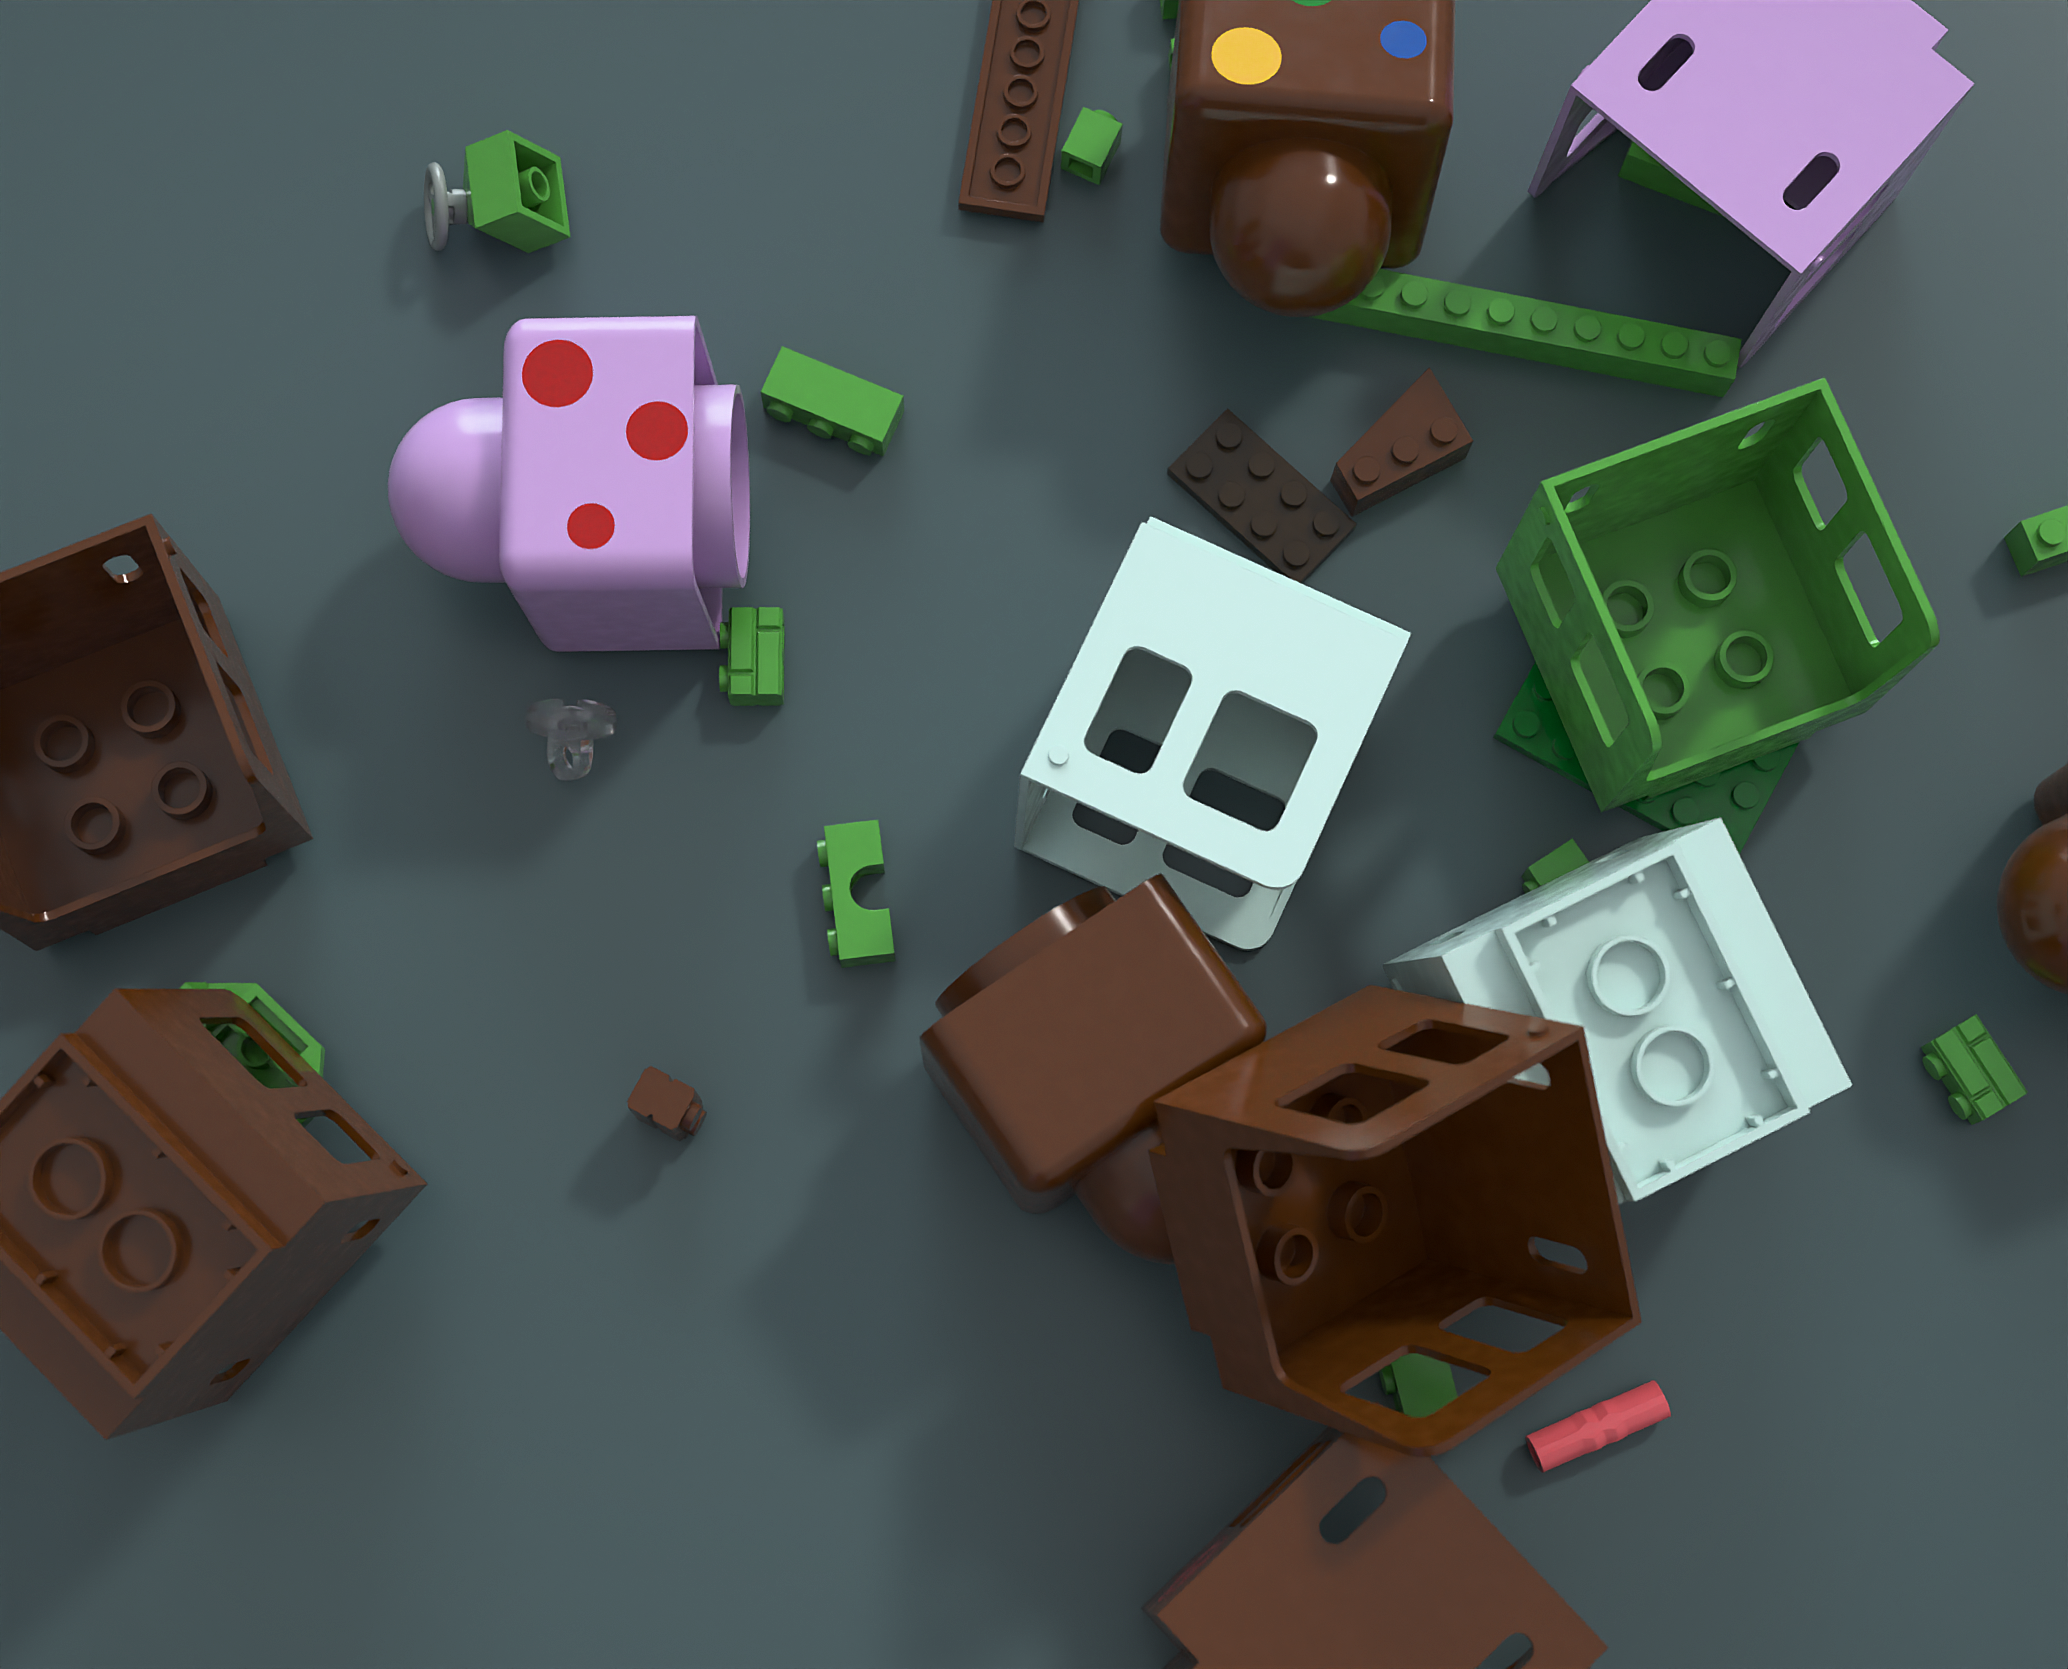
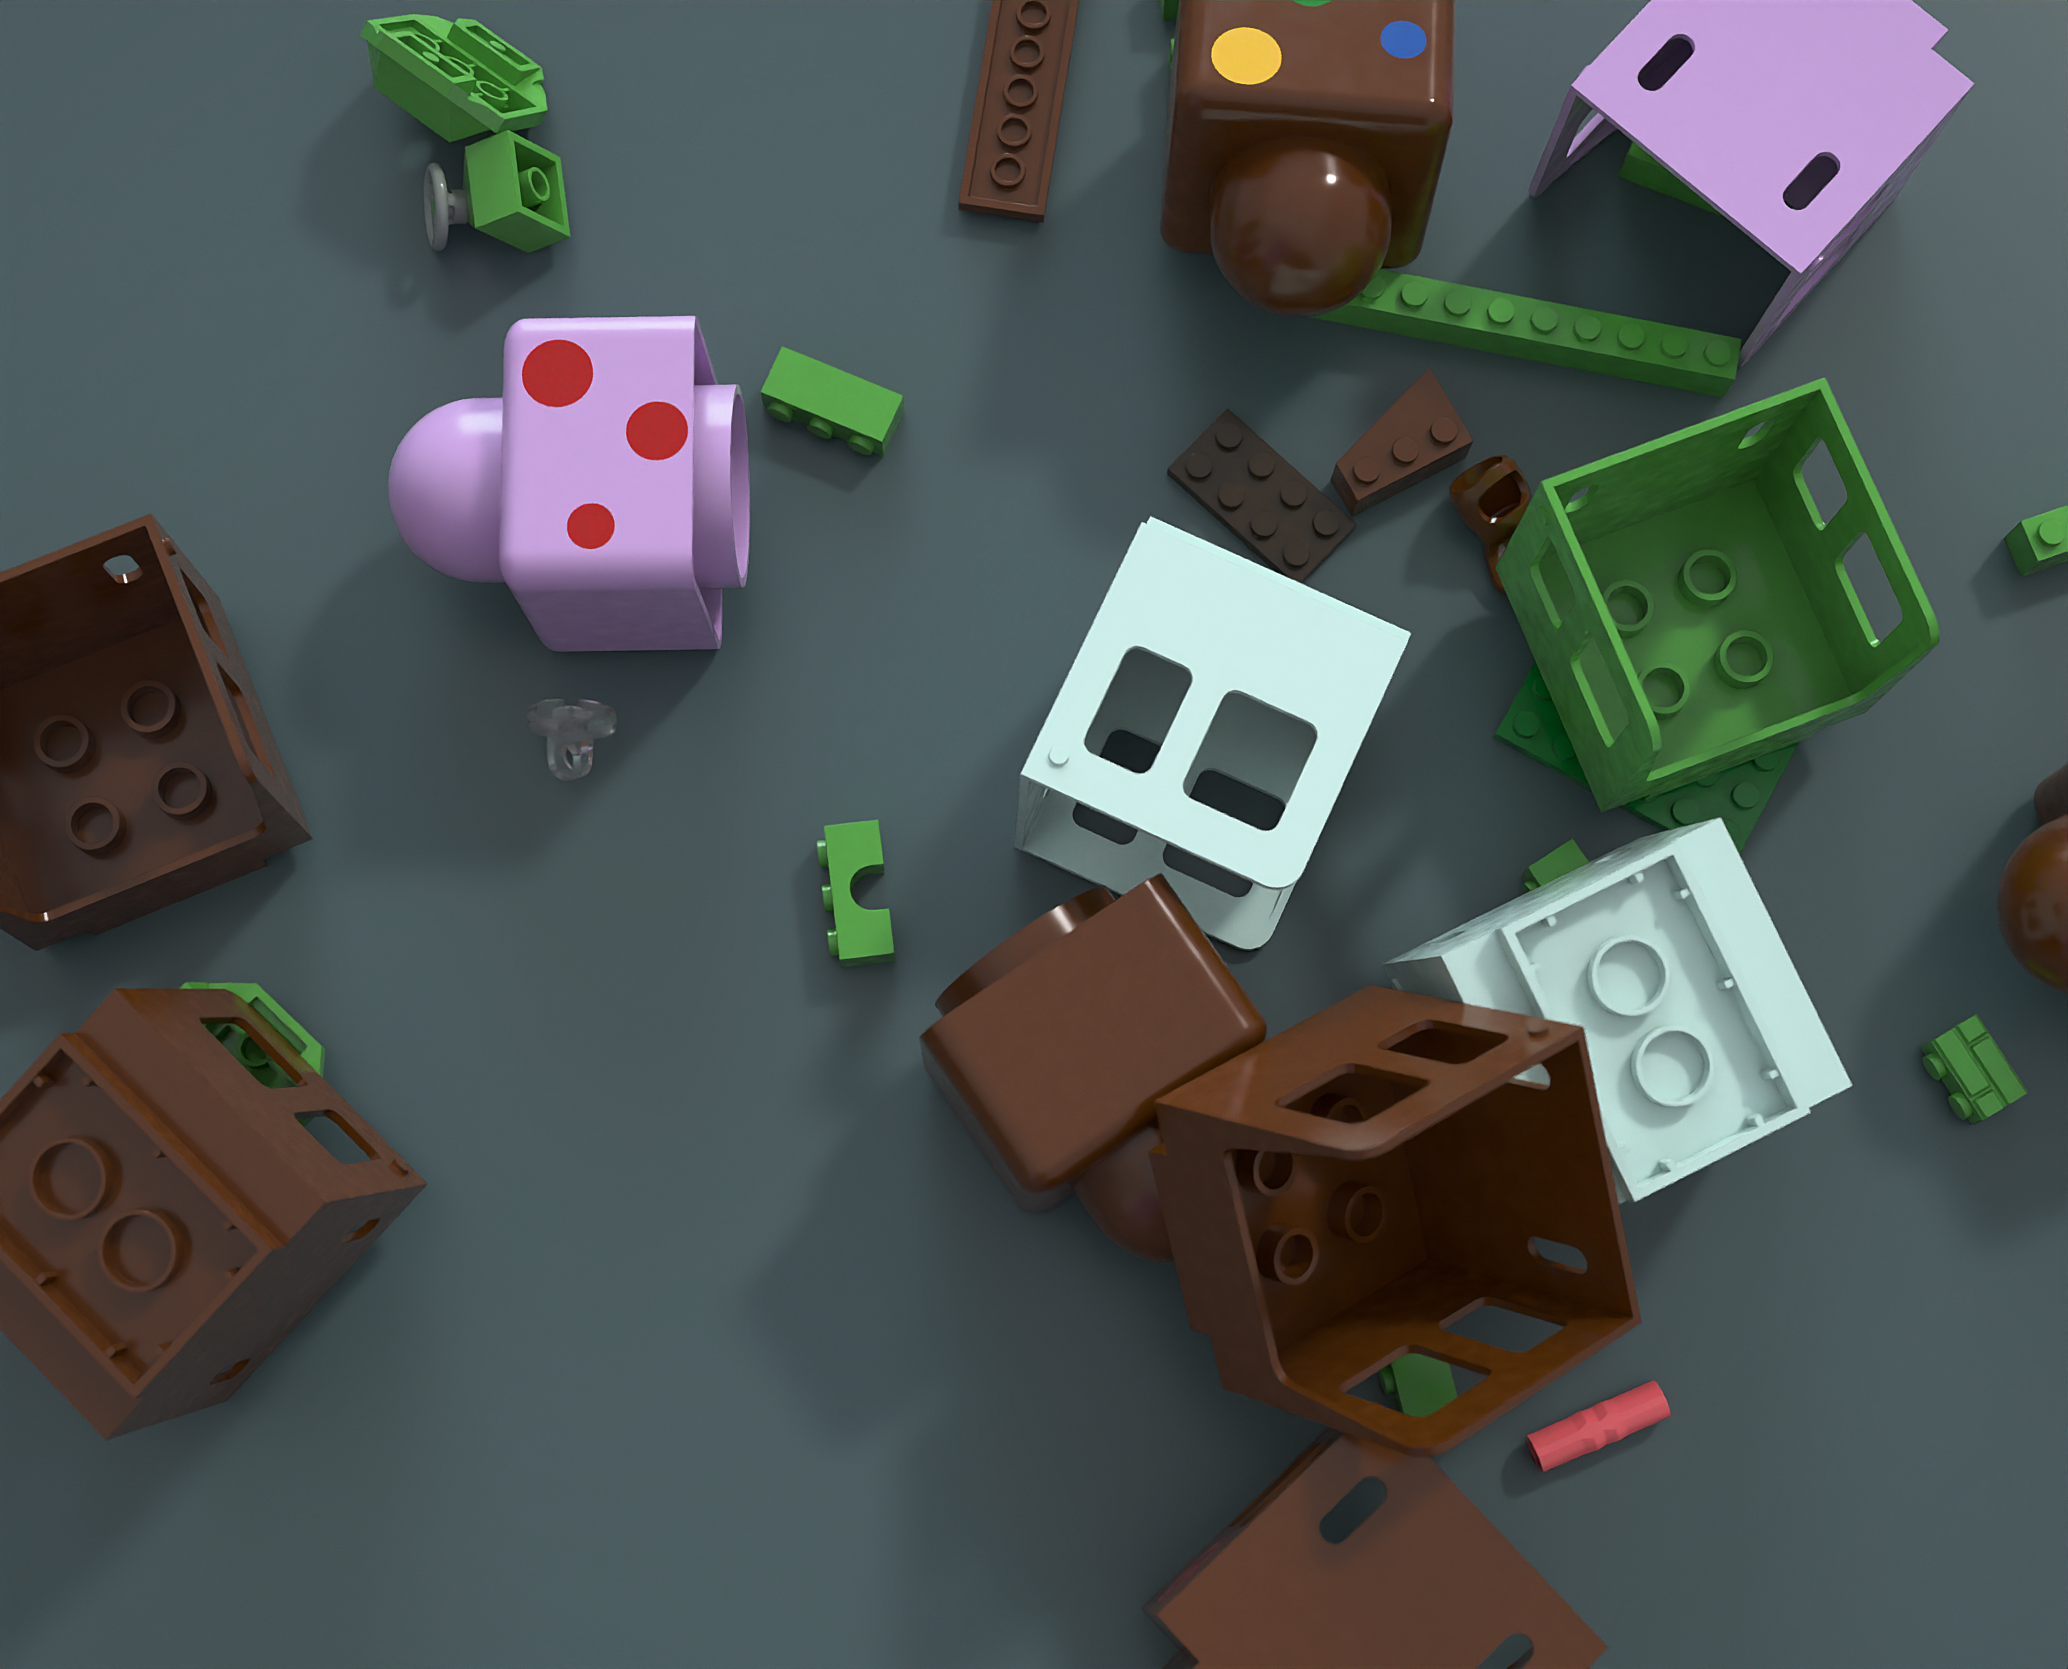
(454, 75): none -> bright green piece
(667, 1104): reddish brown brick -> none
(754, 656): bright green brick -> none
(1091, 145): bright green brick -> none
(1491, 503): none -> reddish brown piece

